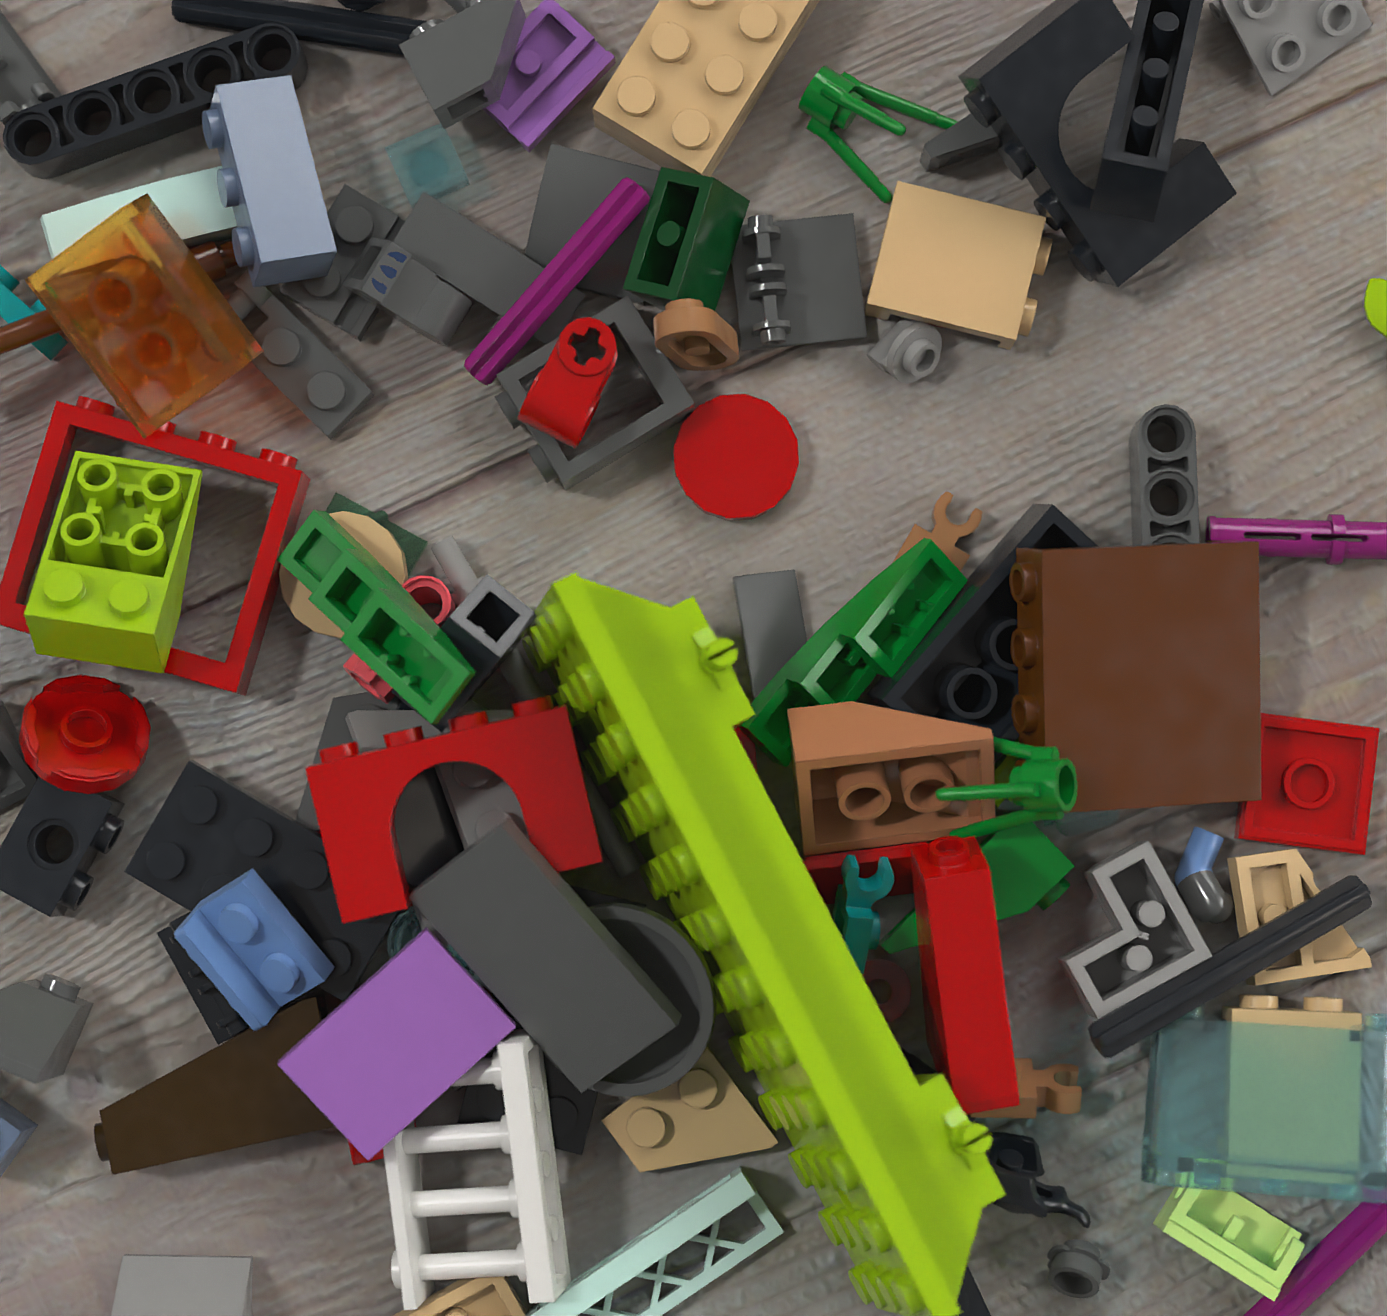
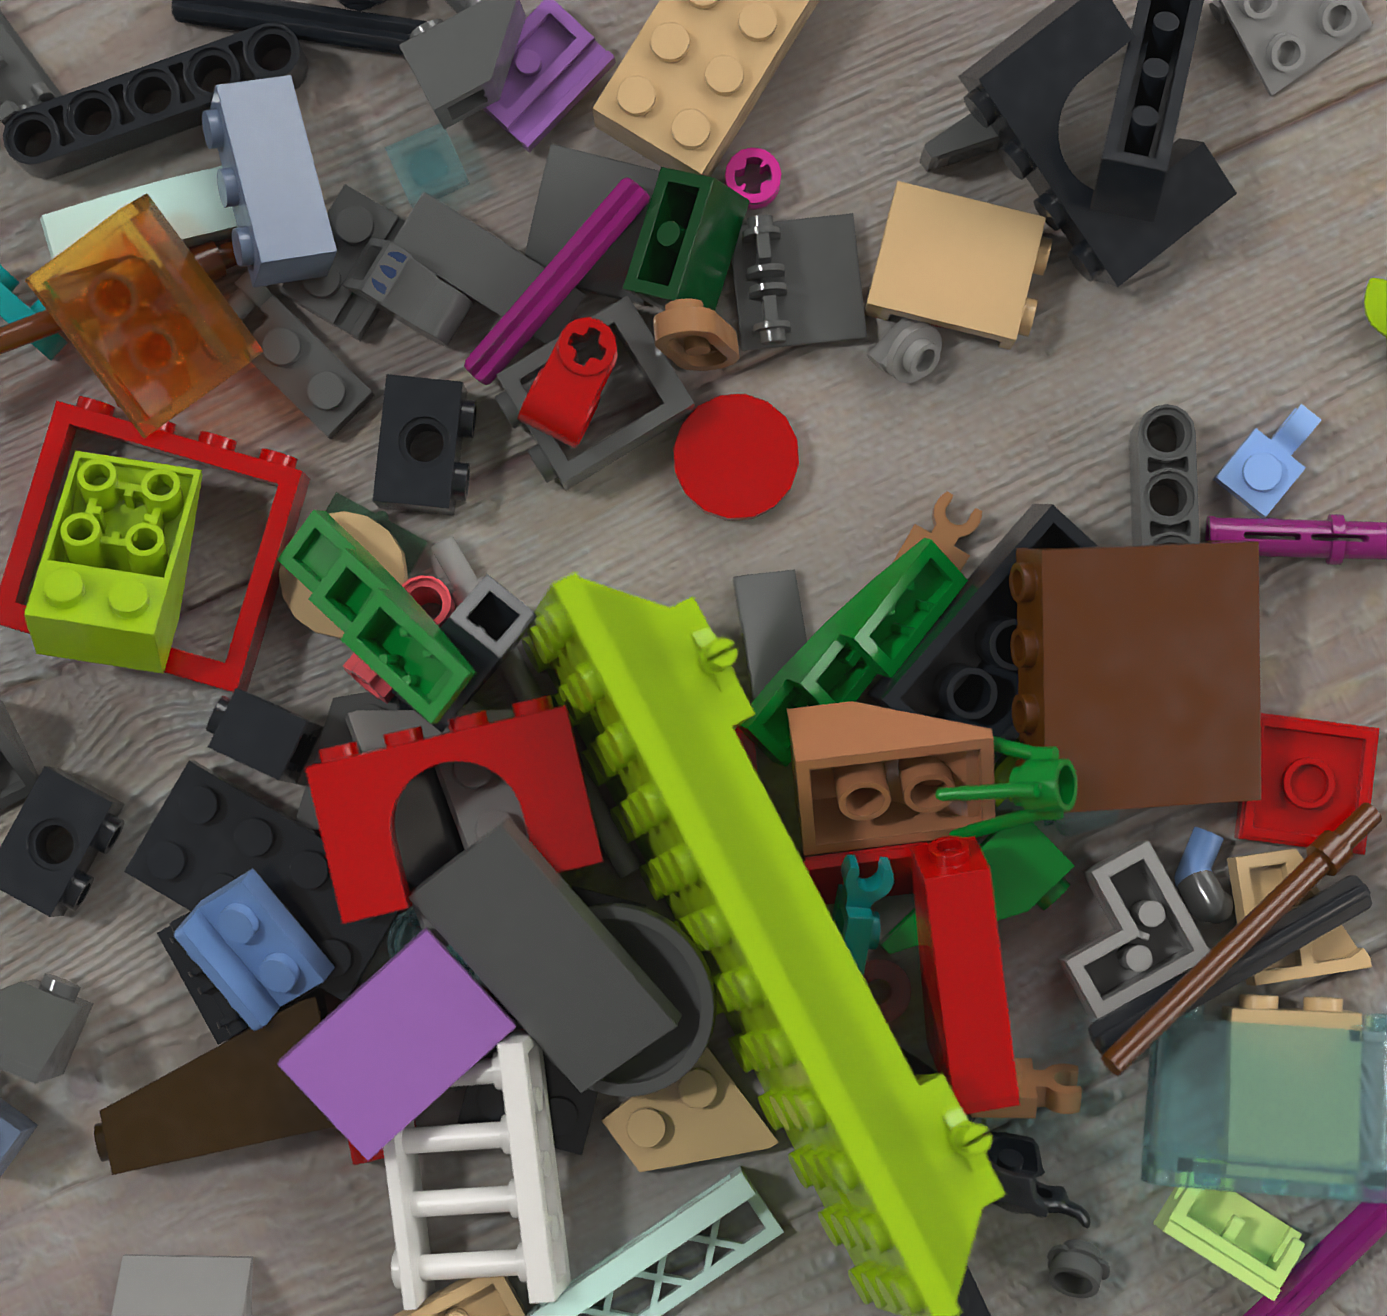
(84, 734): red tile -> none
(262, 735): none -> black brick
(409, 409): none -> black brick
(737, 166): none -> dark pink bush
(839, 98): green plant -> none
(1264, 467): none -> light blue plate
(1324, 857): none -> reddish brown bar

